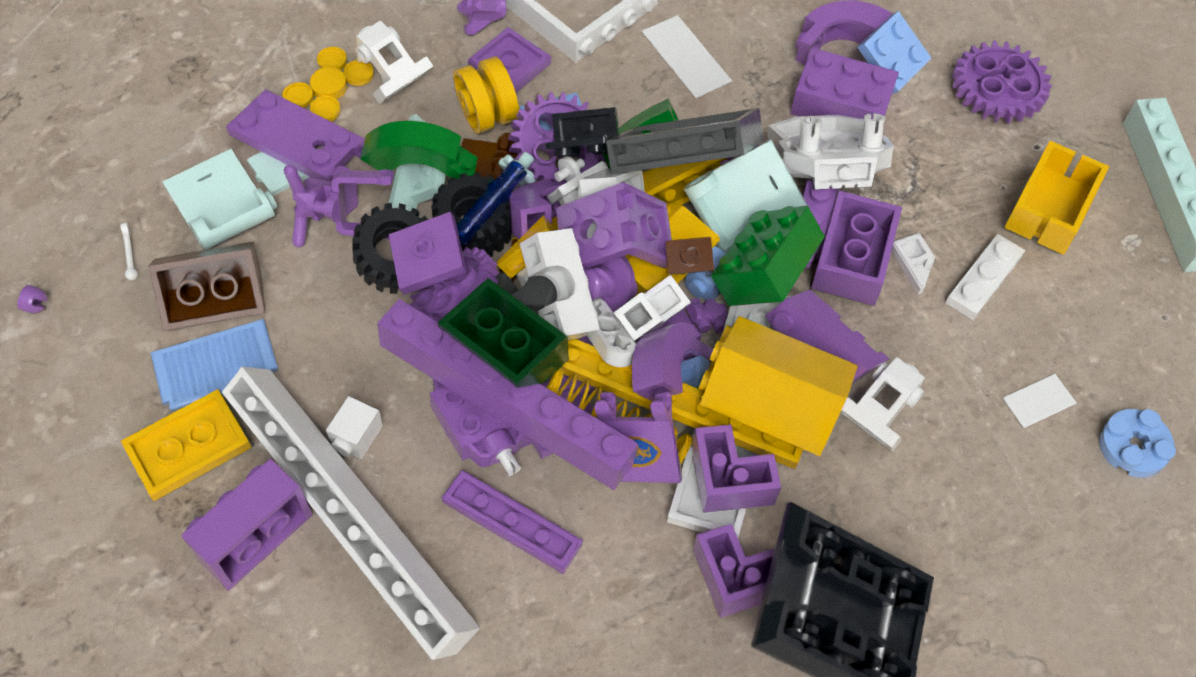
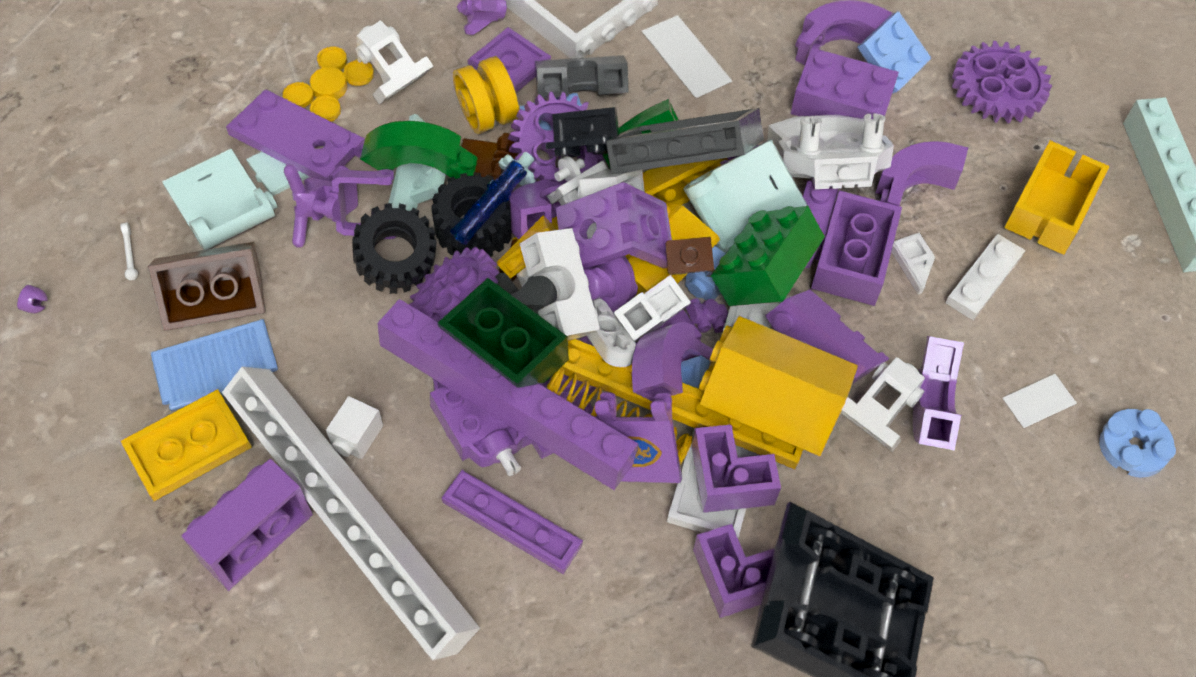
(427, 253): medium lavender plate -> none
(598, 74): none -> dark grey arch
(919, 164): none -> medium lavender arch
(935, 414): none -> arch

